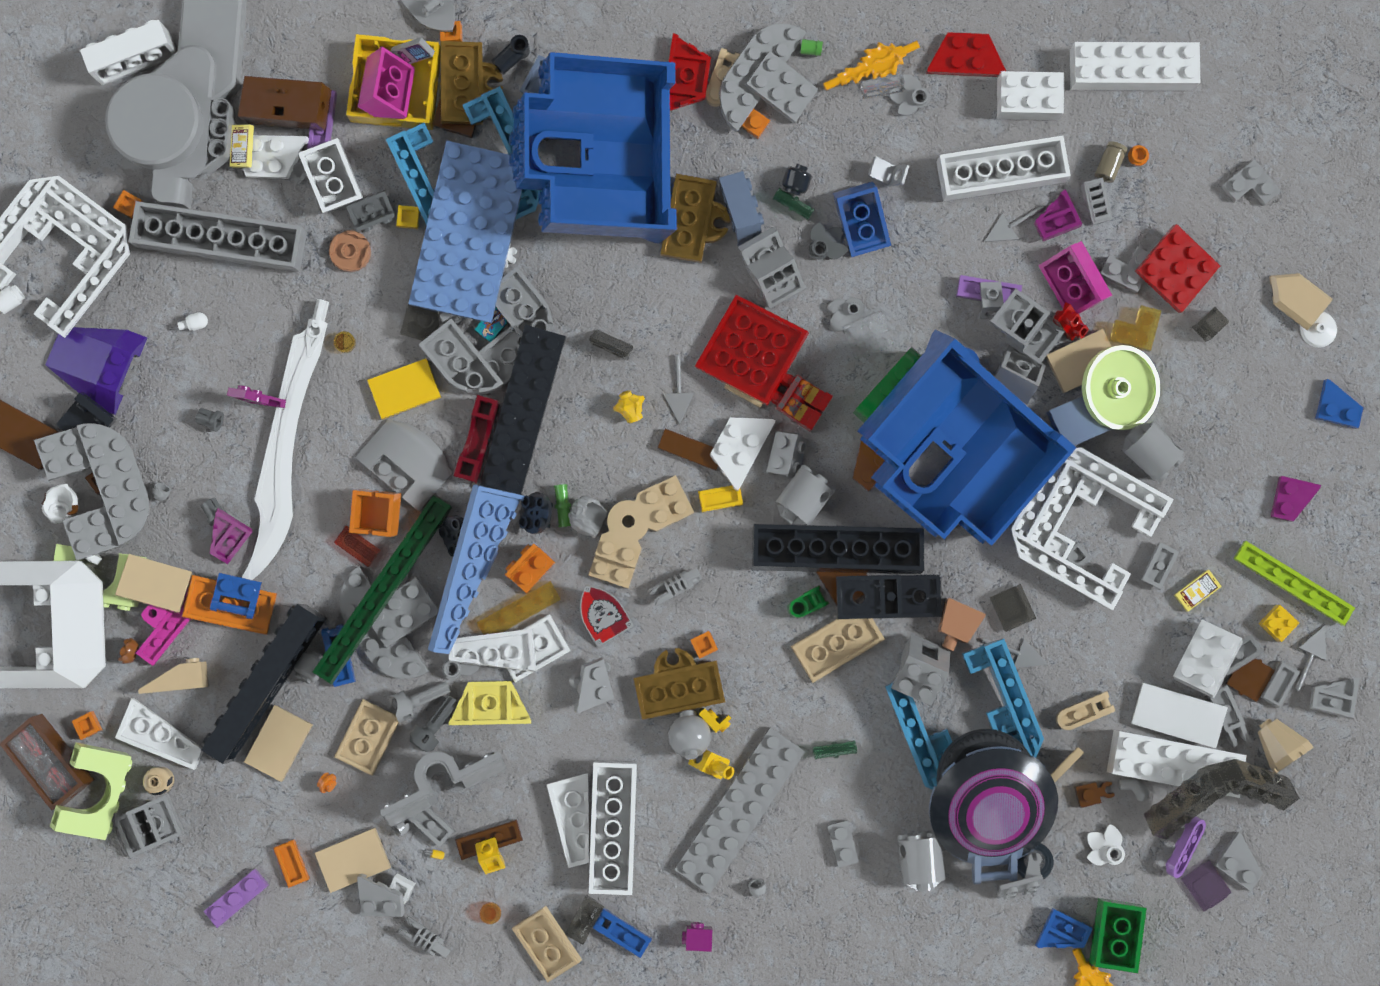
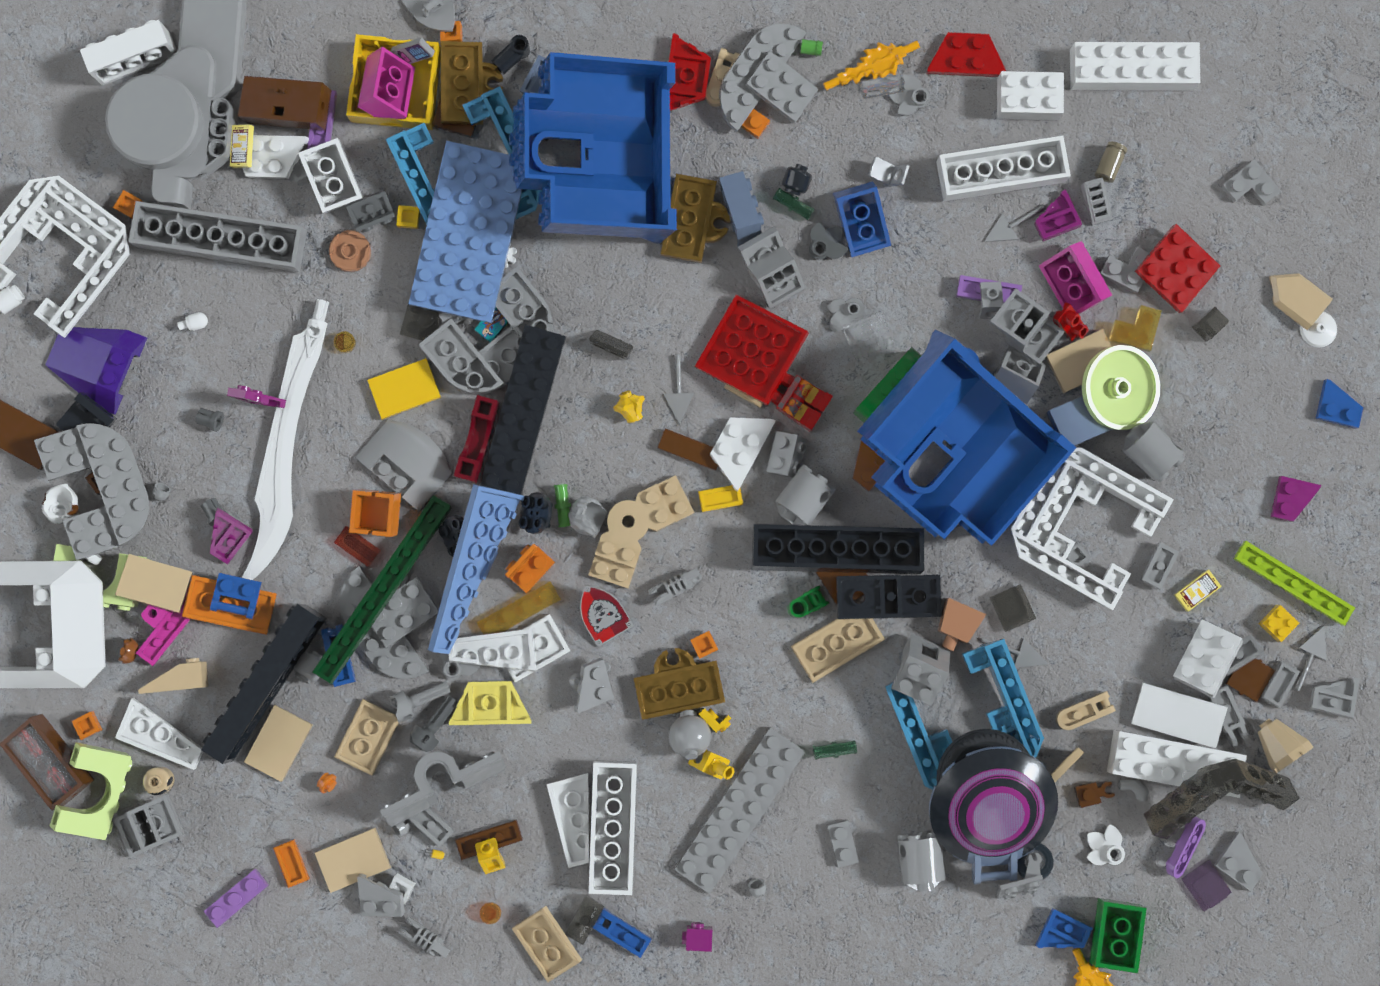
(1138, 155): orange plate -> none

